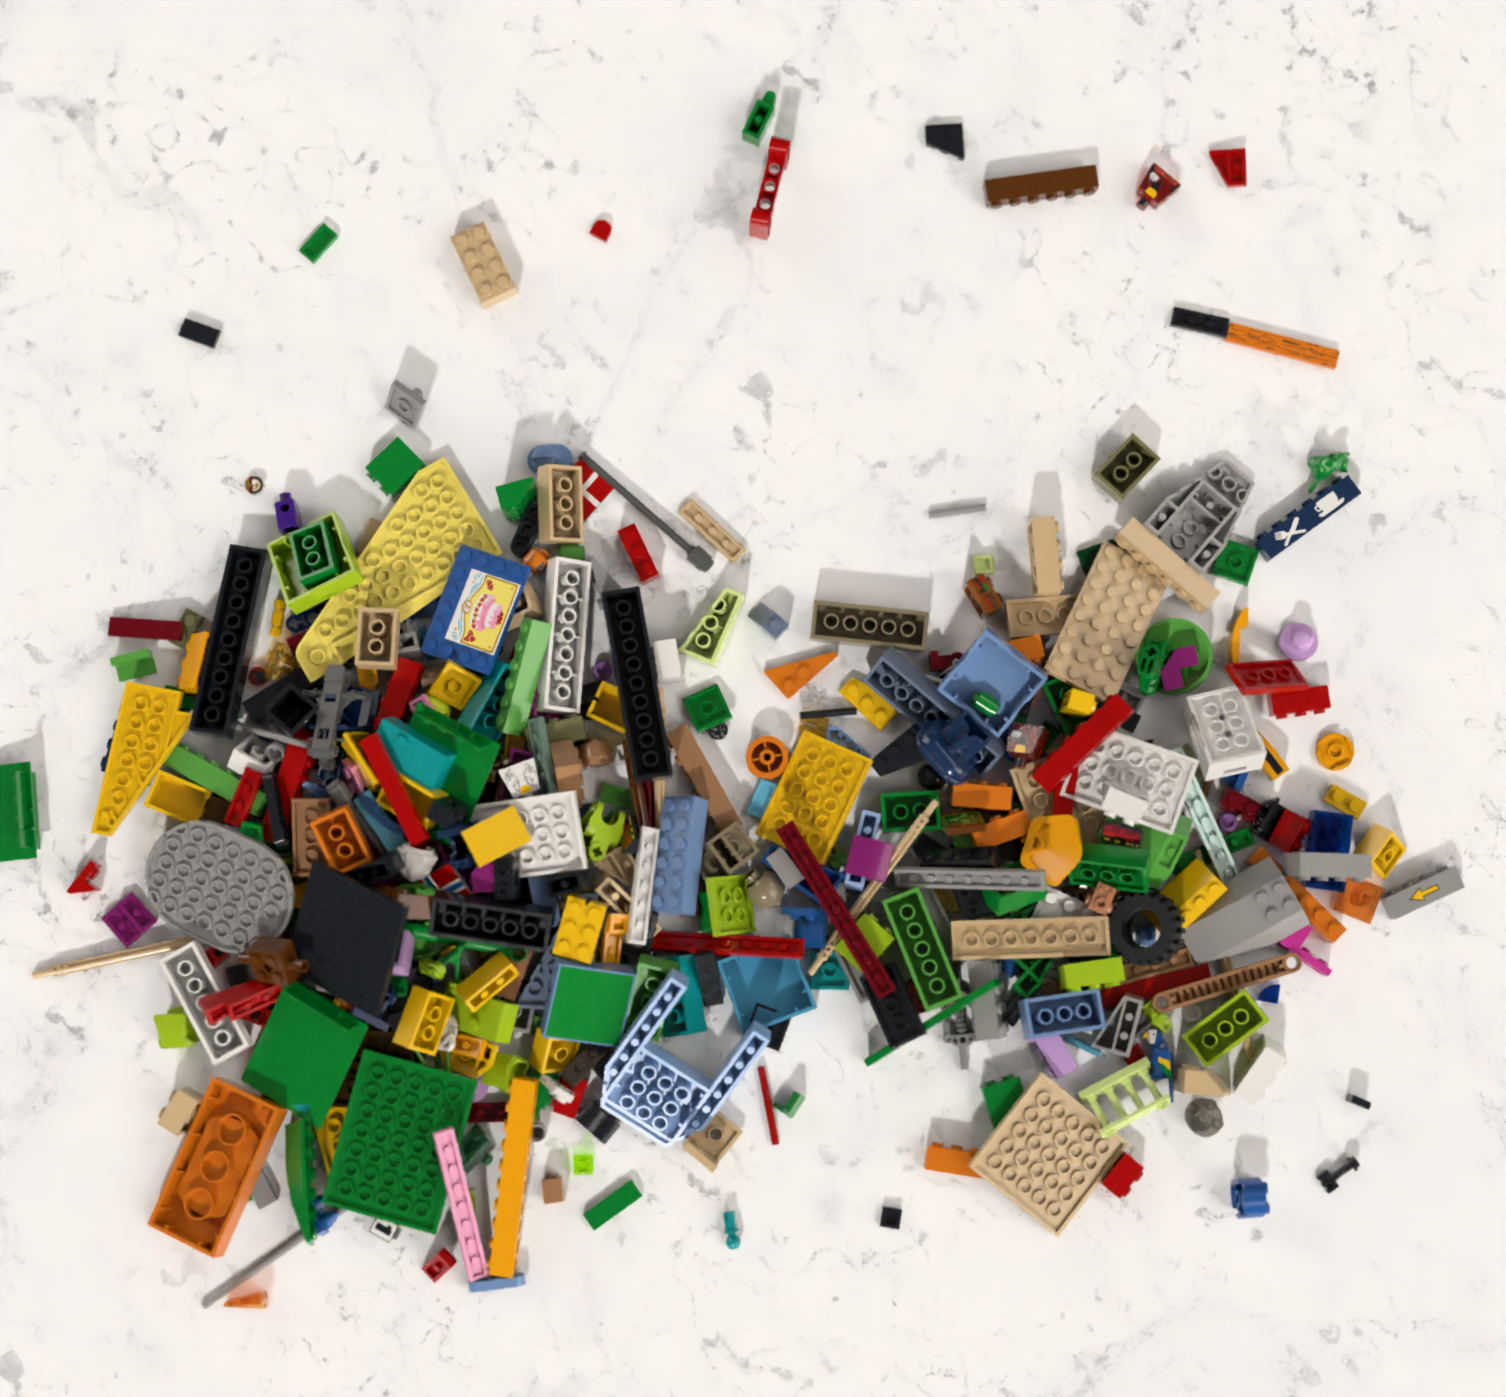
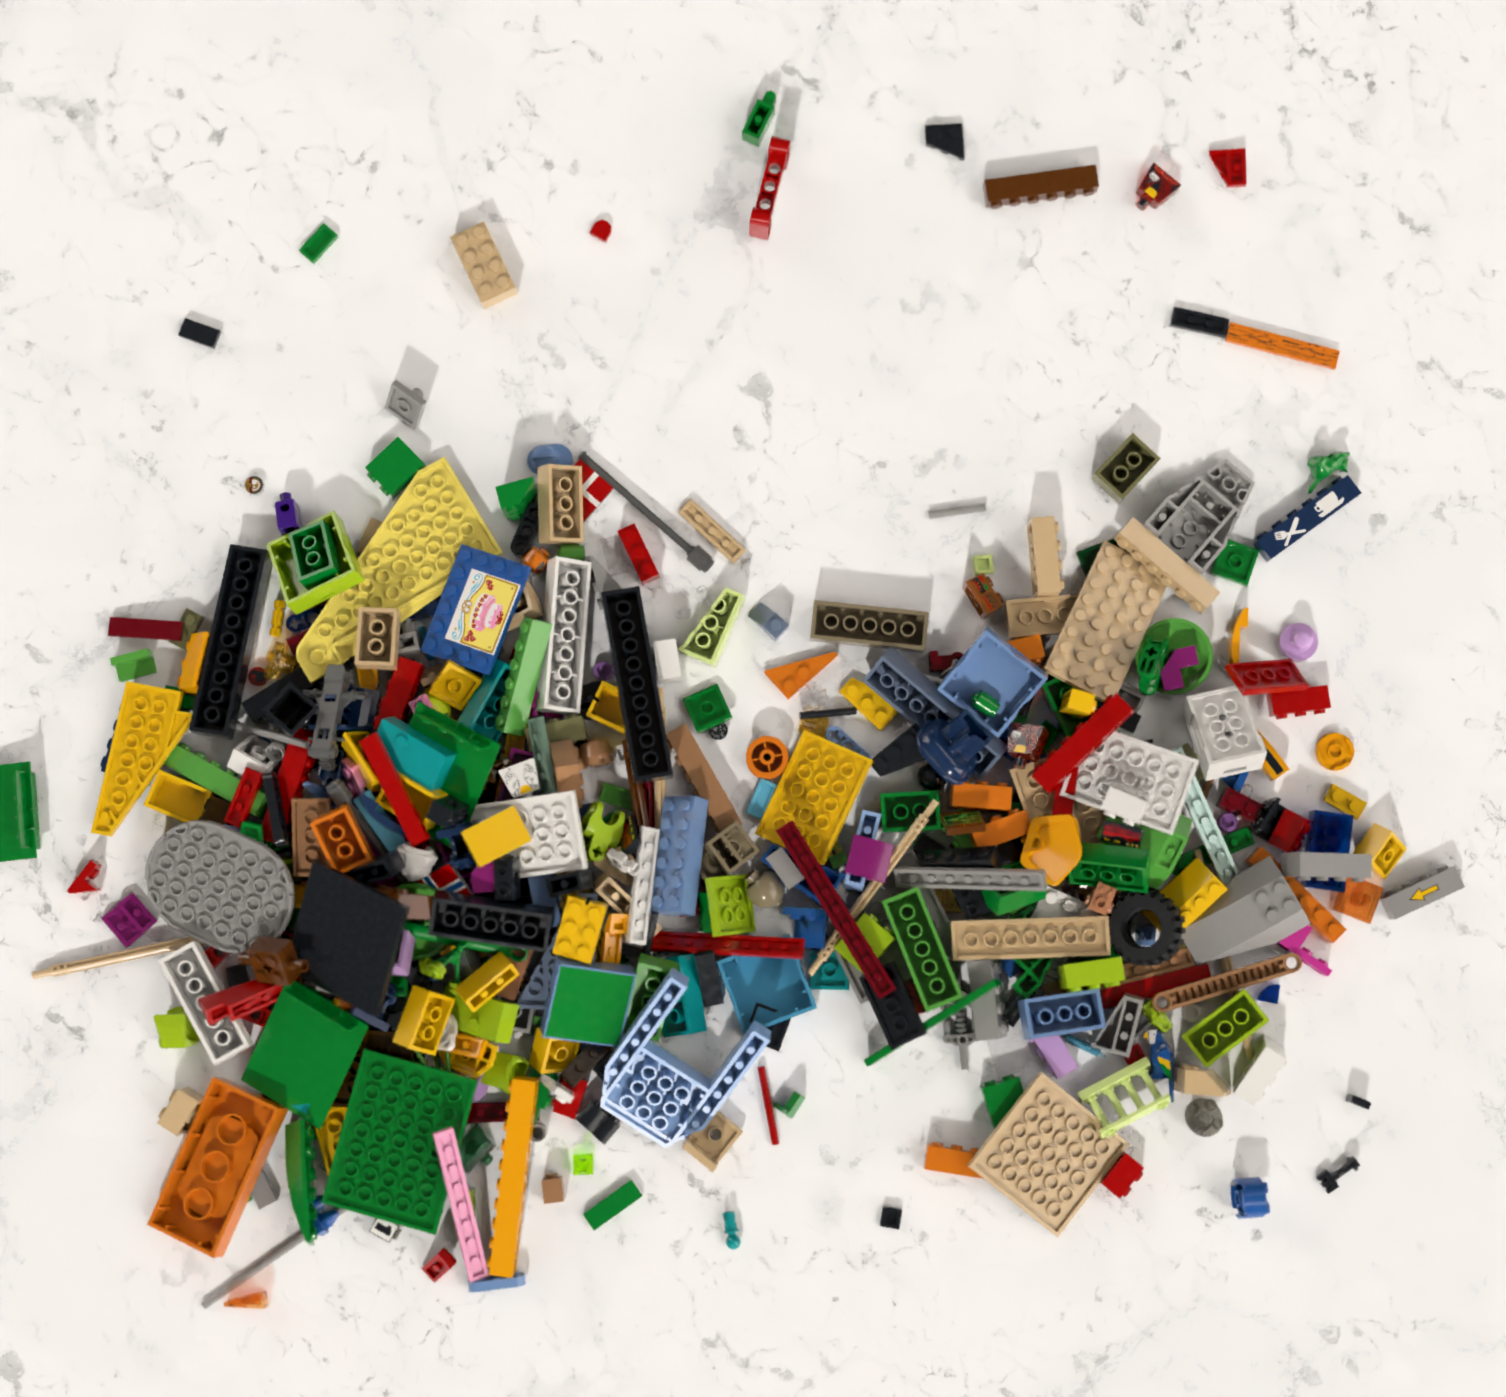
(620, 861): none -> white plate

